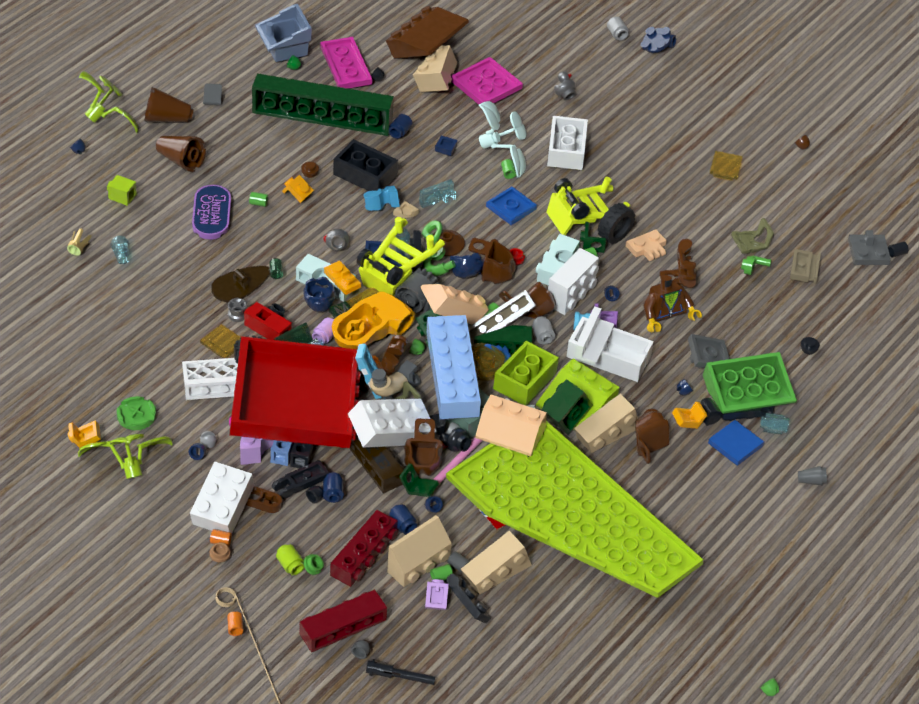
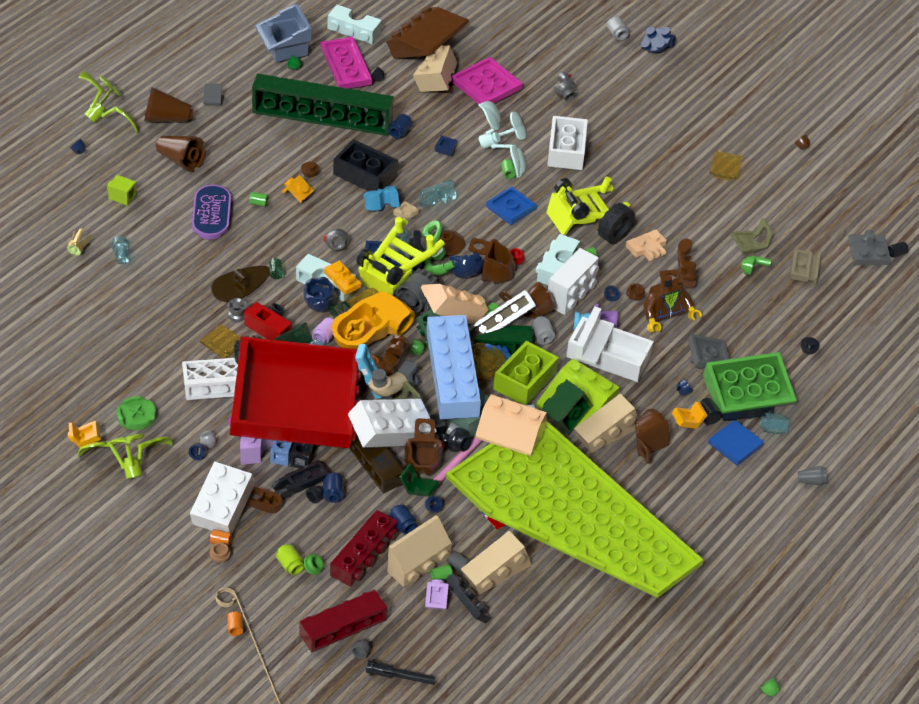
(365, 30): none -> light aqua arch
(587, 240): dark green bracket -> none
(635, 292): none -> reddish brown plate

